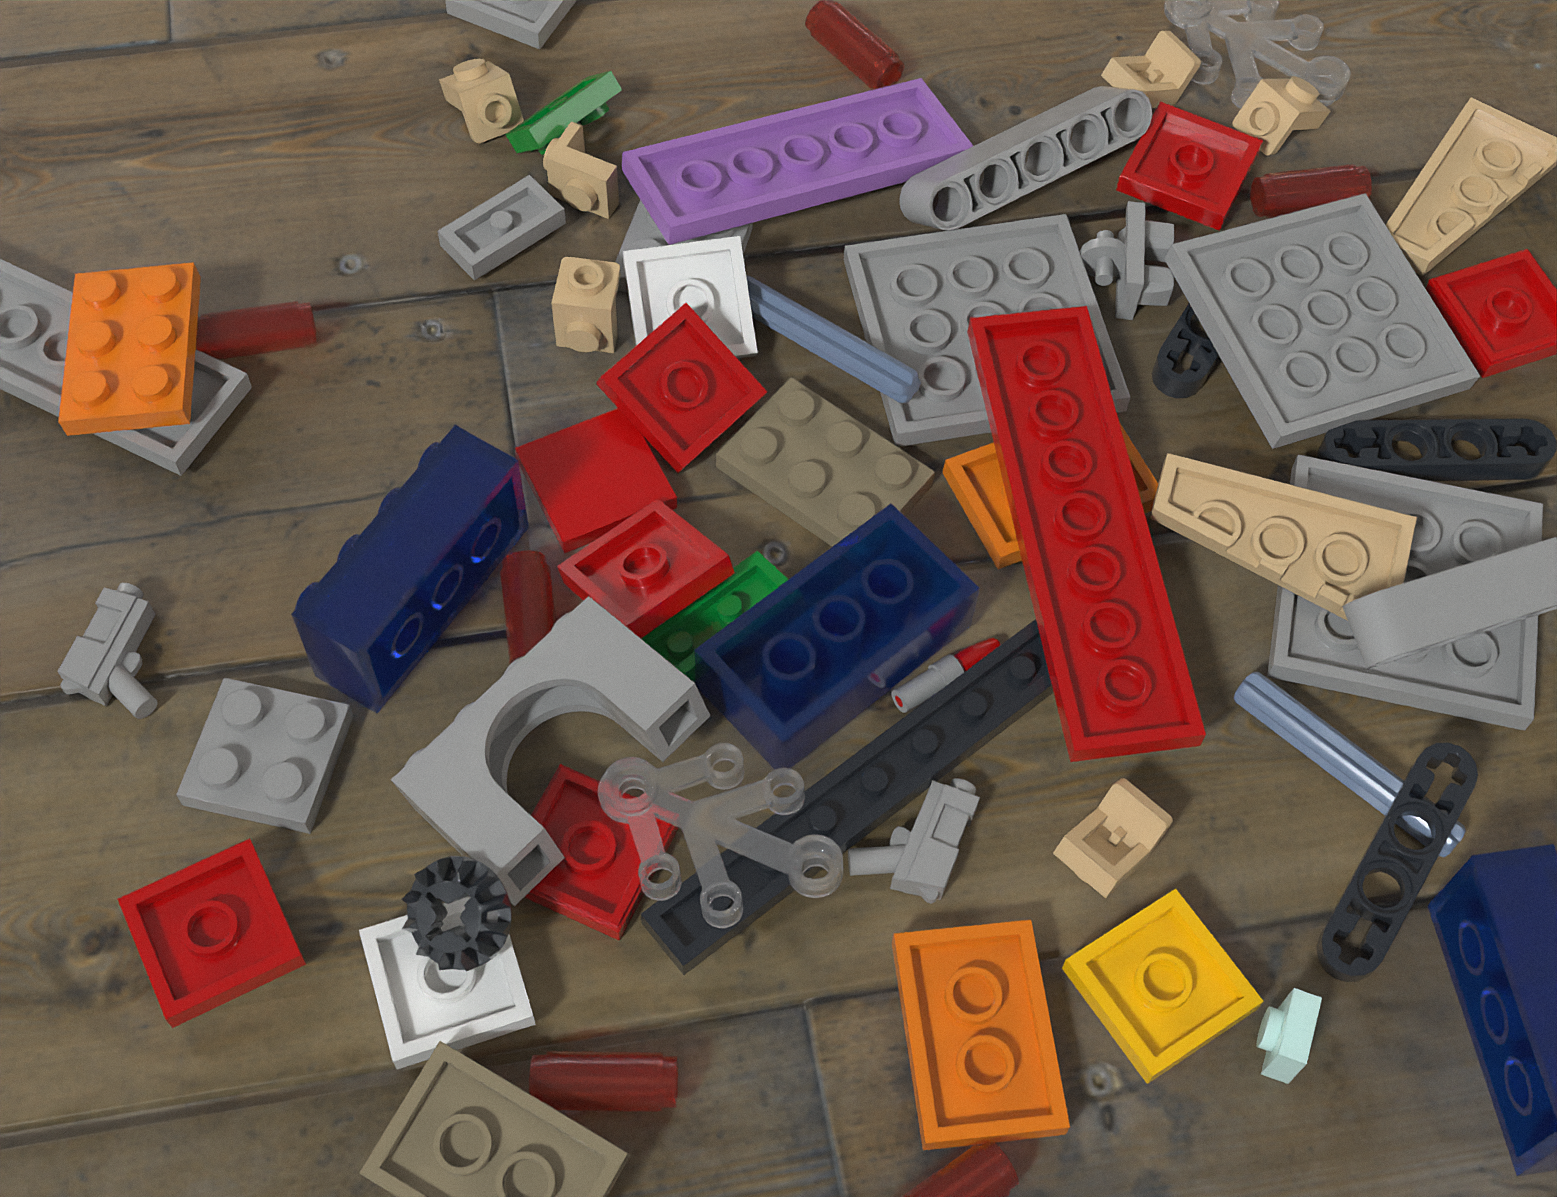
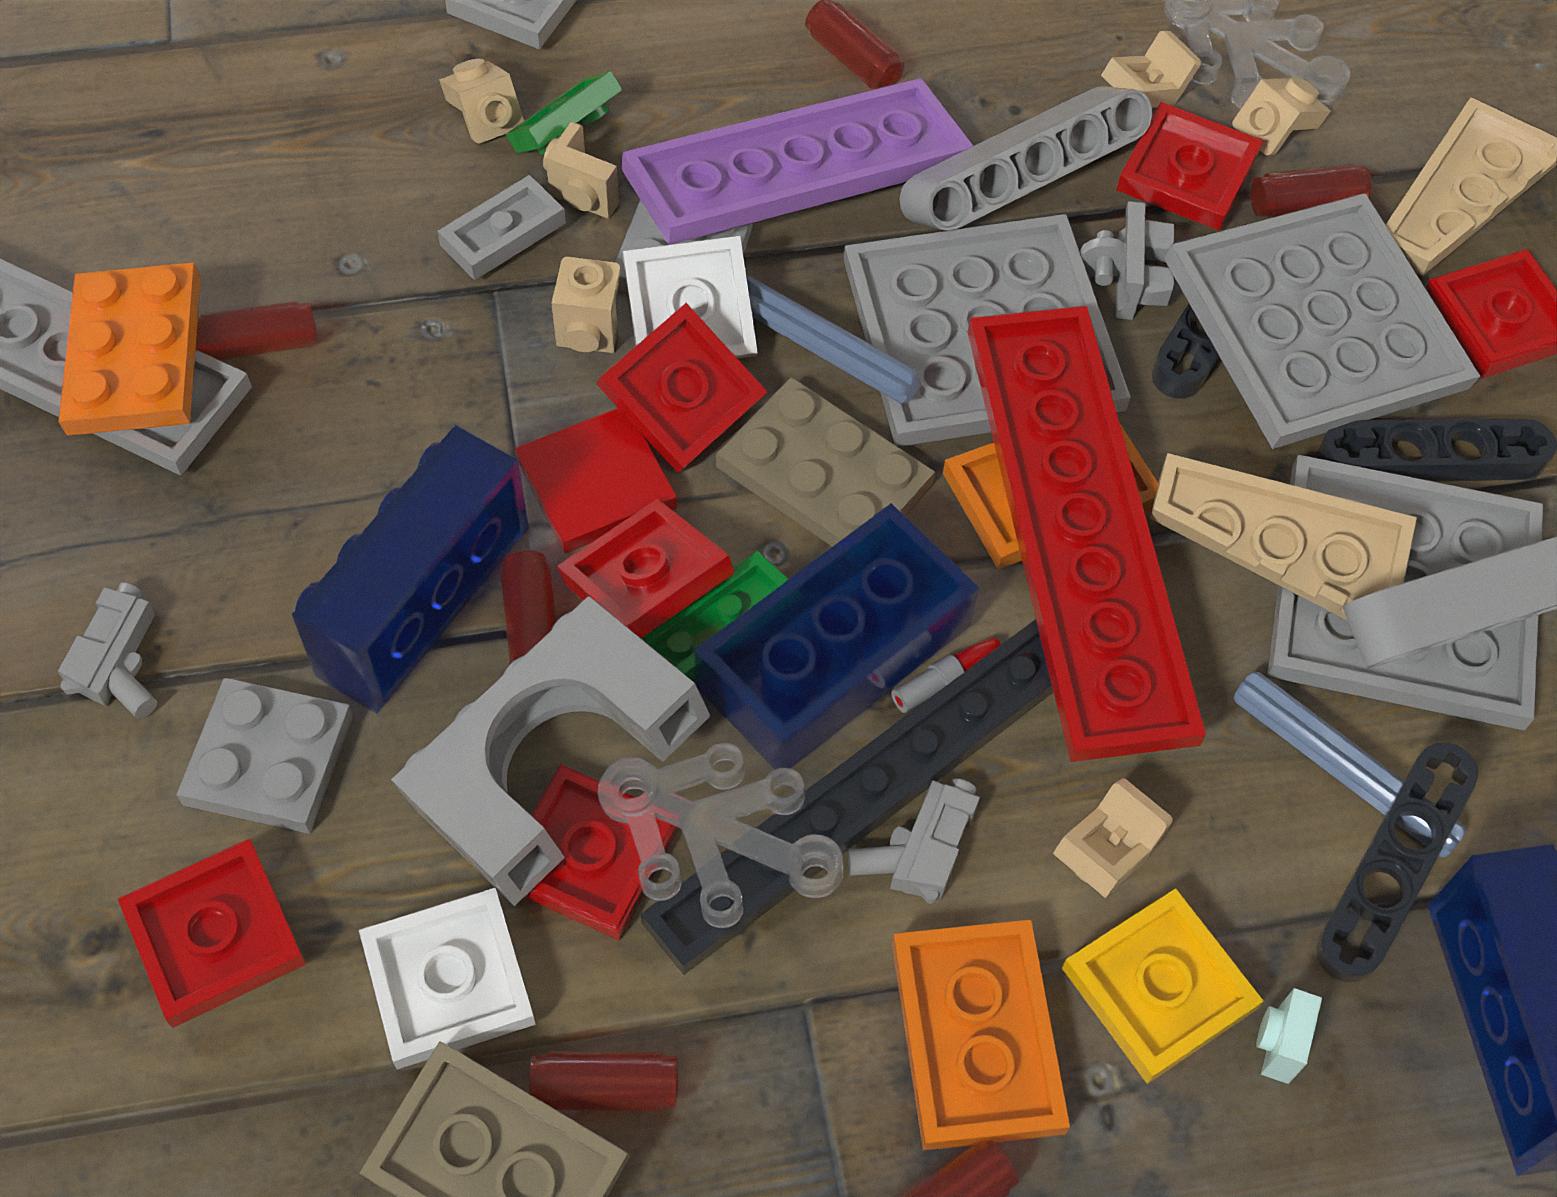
(485, 913): black gear -> none

